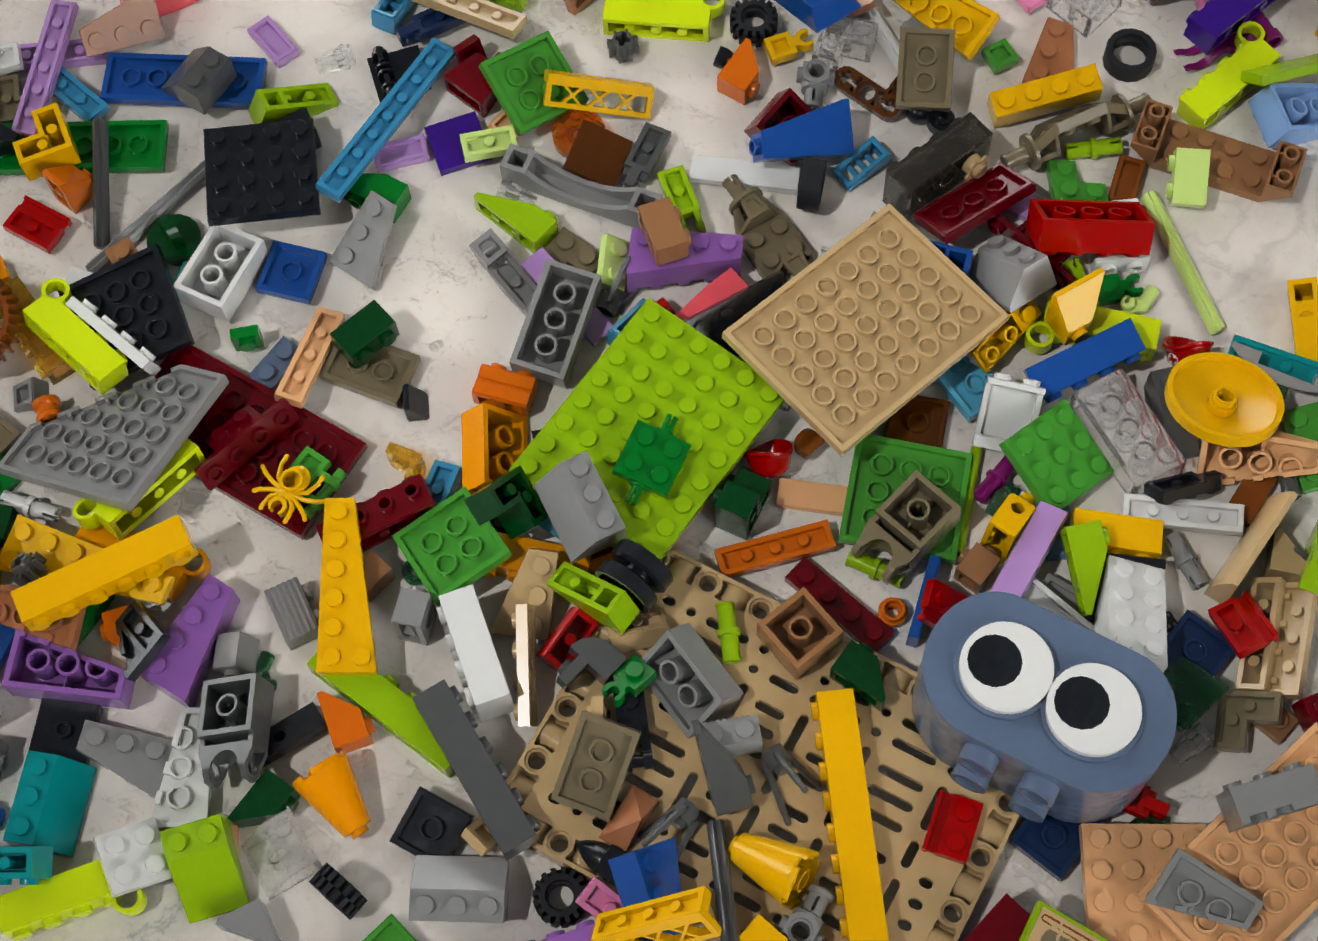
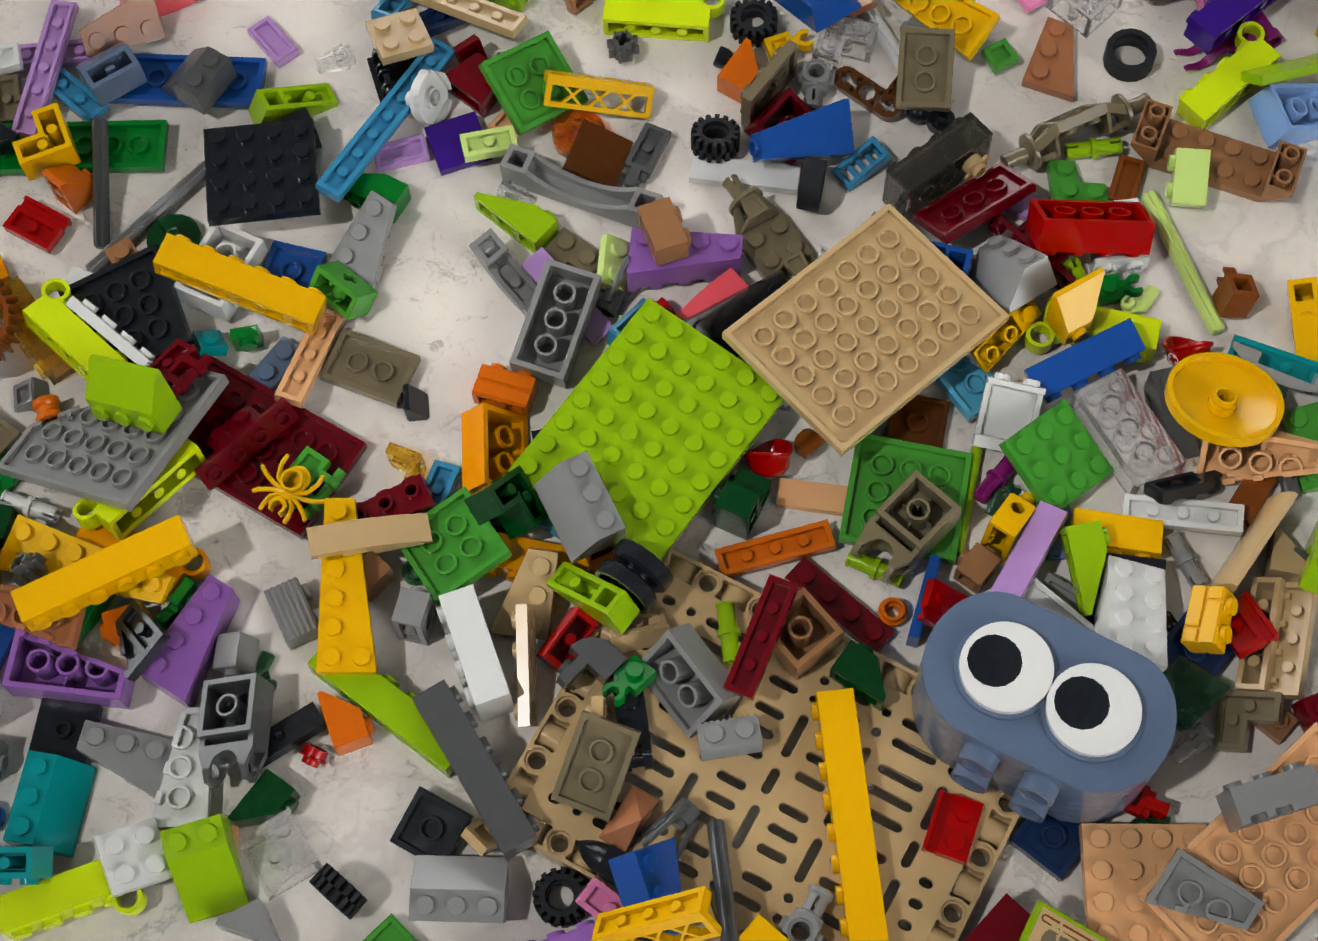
(112, 73): none -> sand blue slope
(130, 394): none -> lime slope
(176, 360): none -> dark red plate
(177, 602): none -> green plate
(210, 342): none -> teal plate
(240, 283): none -> yellow brick
(313, 755): none -> red plate
(335, 795): light orange cone -> none
(344, 289): none -> bright green brick
(365, 334): dark green brick -> none
(368, 535): none -> tan slope
(399, 36): none -> tan plate
(427, 86): none -> white plate
(651, 459): green plate -> none
(677, 186): lime hinge -> none
(713, 149): none -> black tyre
(725, 778): dark grey slope -> none
(761, 637): none -> dark red plate
(769, 82): none -> dark tan plate
(775, 866): yellow cone -> none
(780, 761): dark grey plant -> none
(1044, 95): yellow brick -> none
(1209, 619): none -> yellow brick
(1235, 294): none -> dark orange brick

